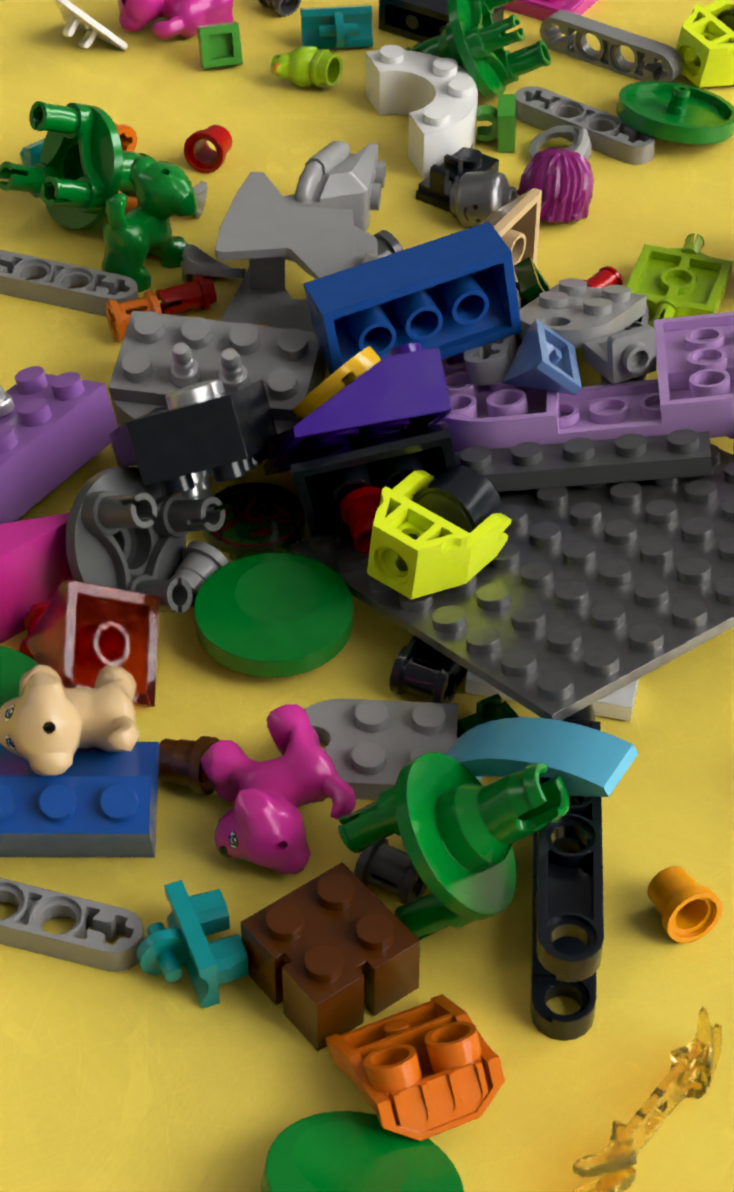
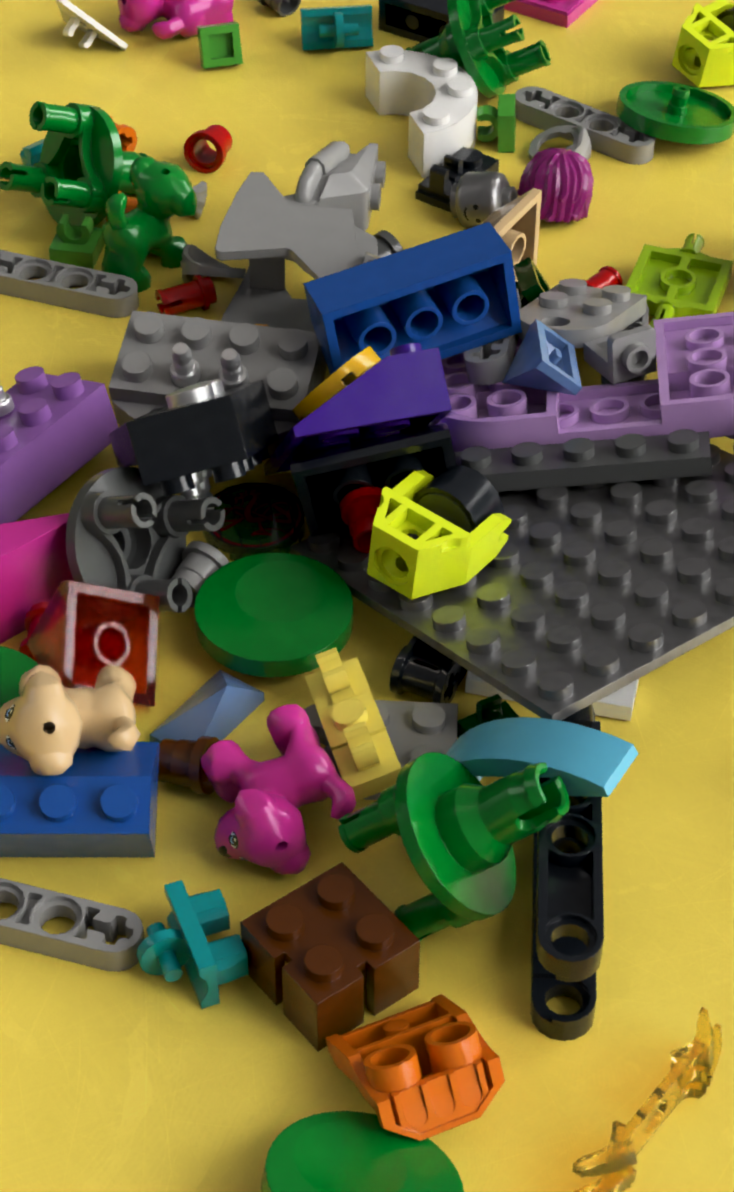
(77, 244): none -> bright green tile
(119, 313): orange bush -> none
(211, 710): none -> medium blue slope
(308, 66): lime animal -> none
(353, 725): none -> light yellow plate
(391, 871): dark grey bush -> none
(610, 42): light grey beam -> none
(685, 906): light orange piece -> none

